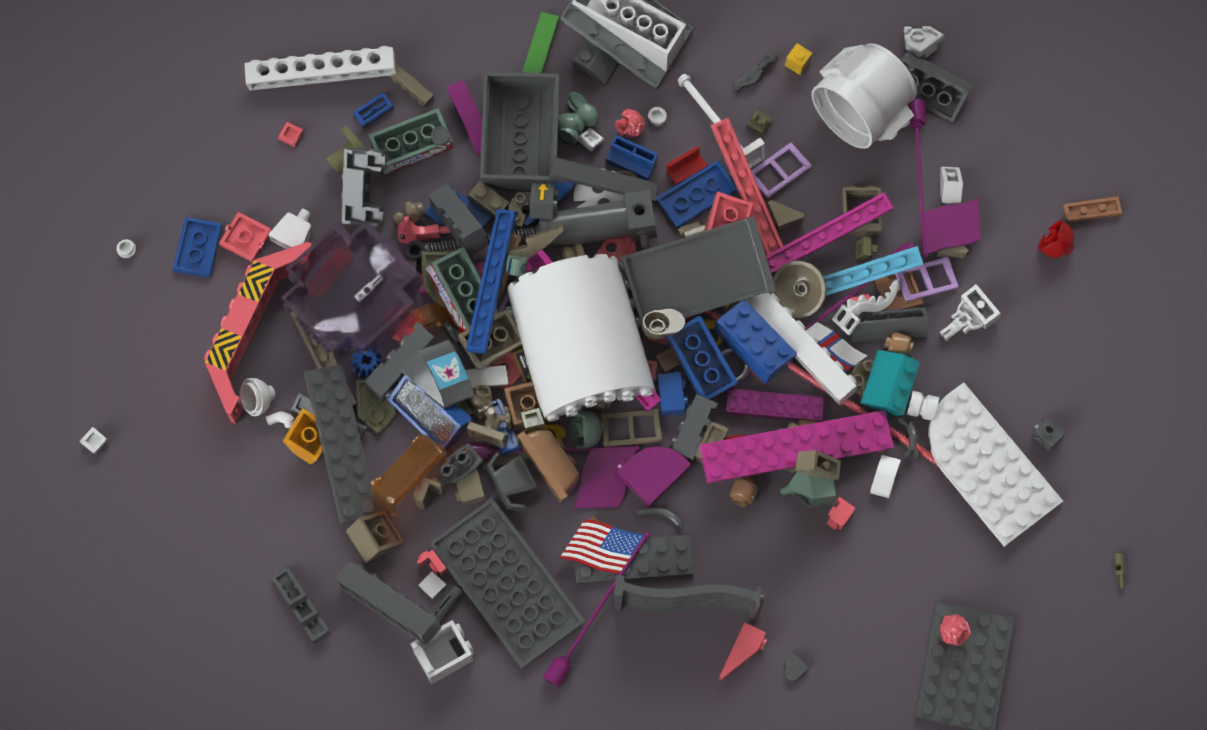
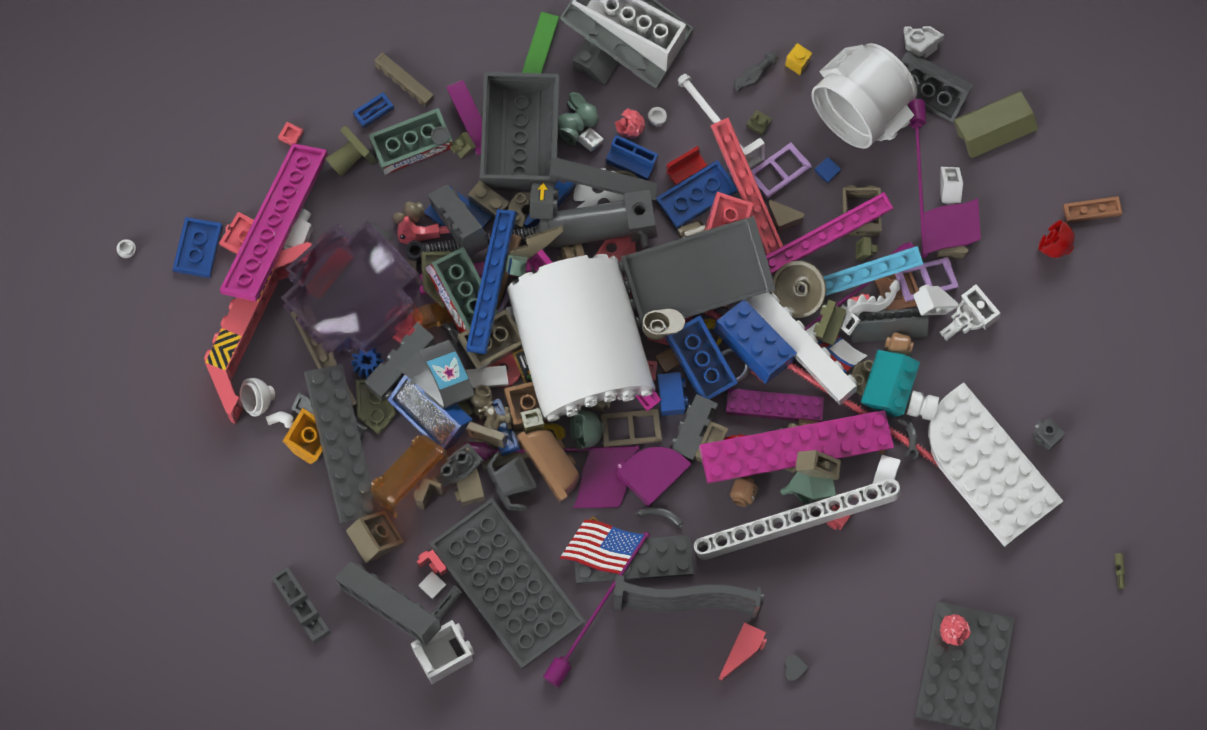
(93, 441): white plate -> none
(274, 222): none -> dark pink plate
(329, 73): white brick -> none
(358, 186): bracket -> none
(361, 294): white pin -> none
(463, 145): none -> olive tile
(806, 522): none -> white beam
(827, 170): none -> blue tile
(830, 324): none -> olive bracket
(934, 301): none -> white slope
(996, 124): none -> olive slope

